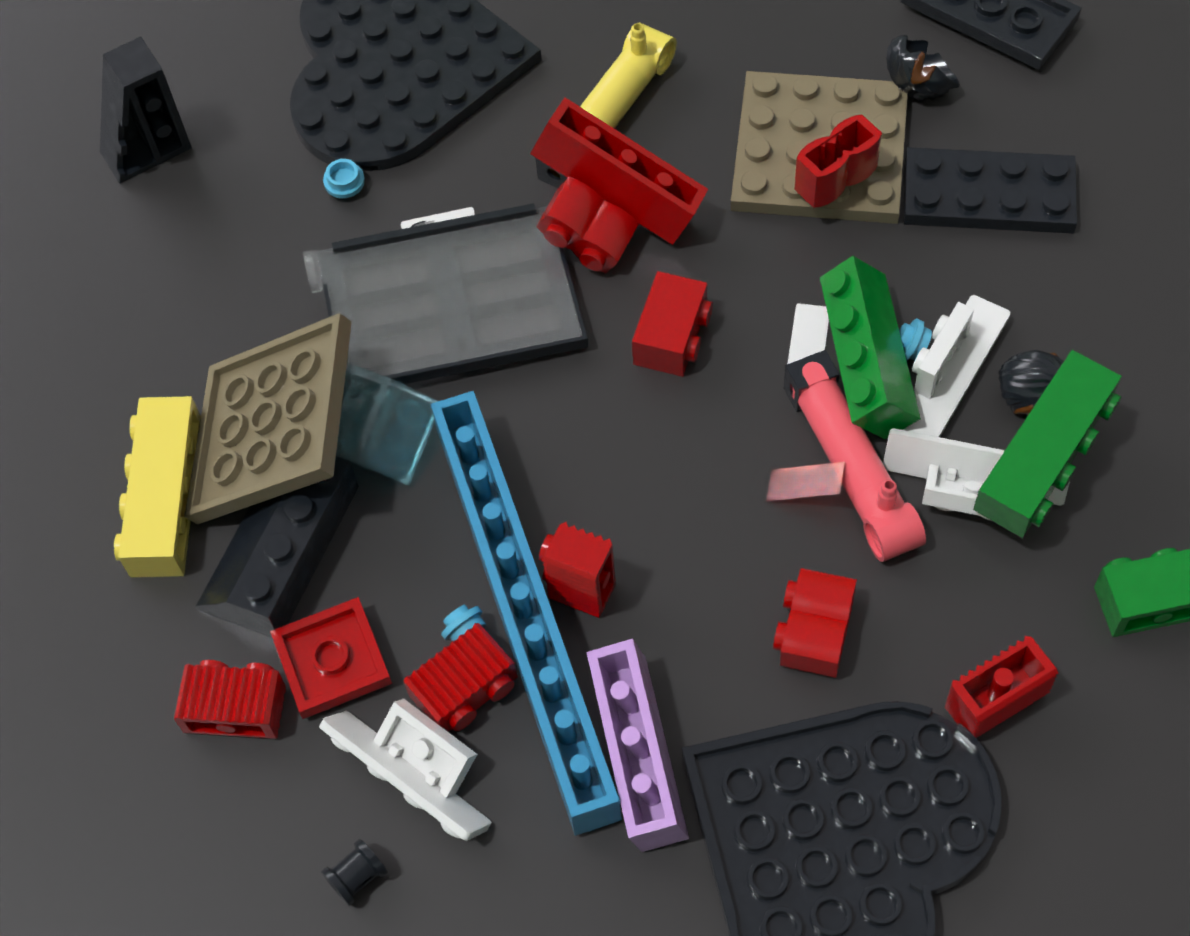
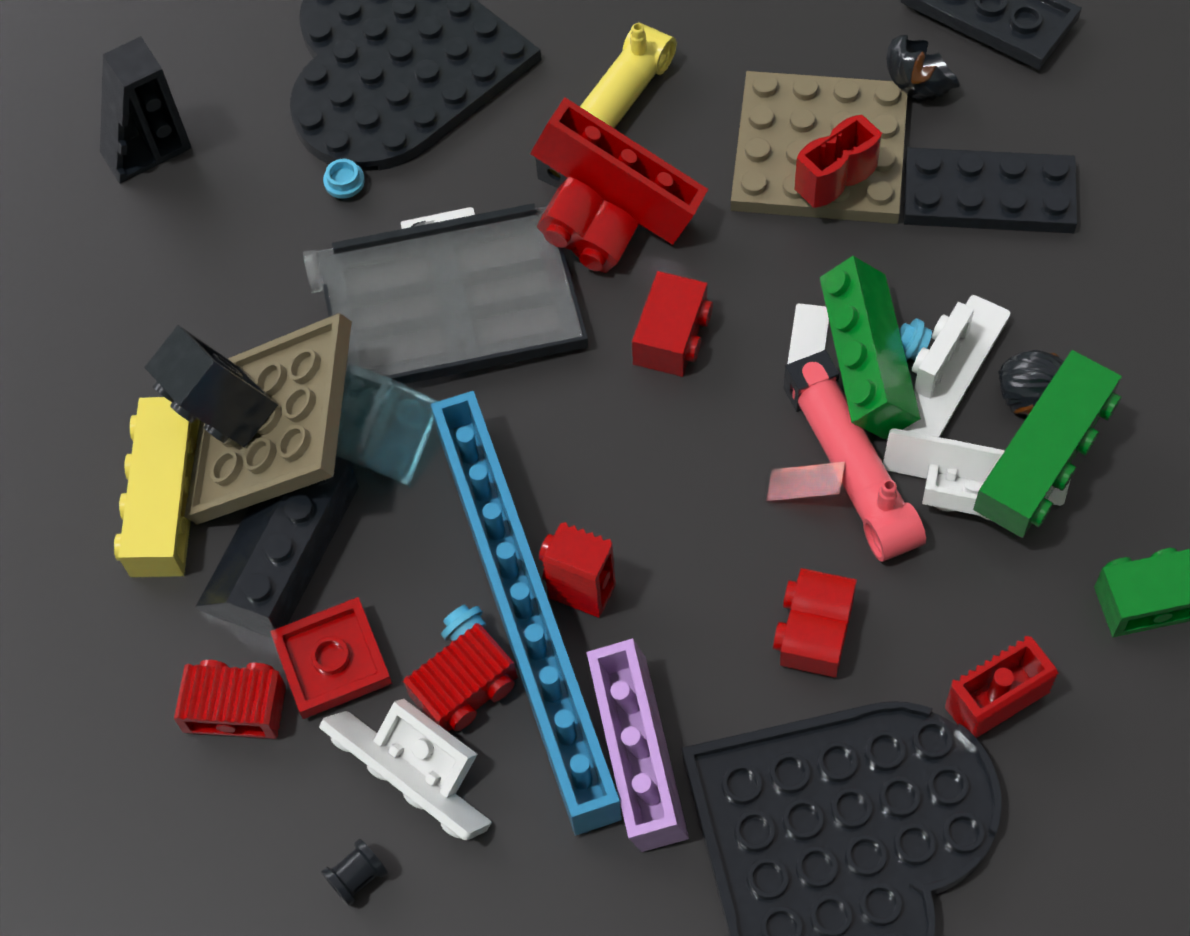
(209, 388): none -> black brick

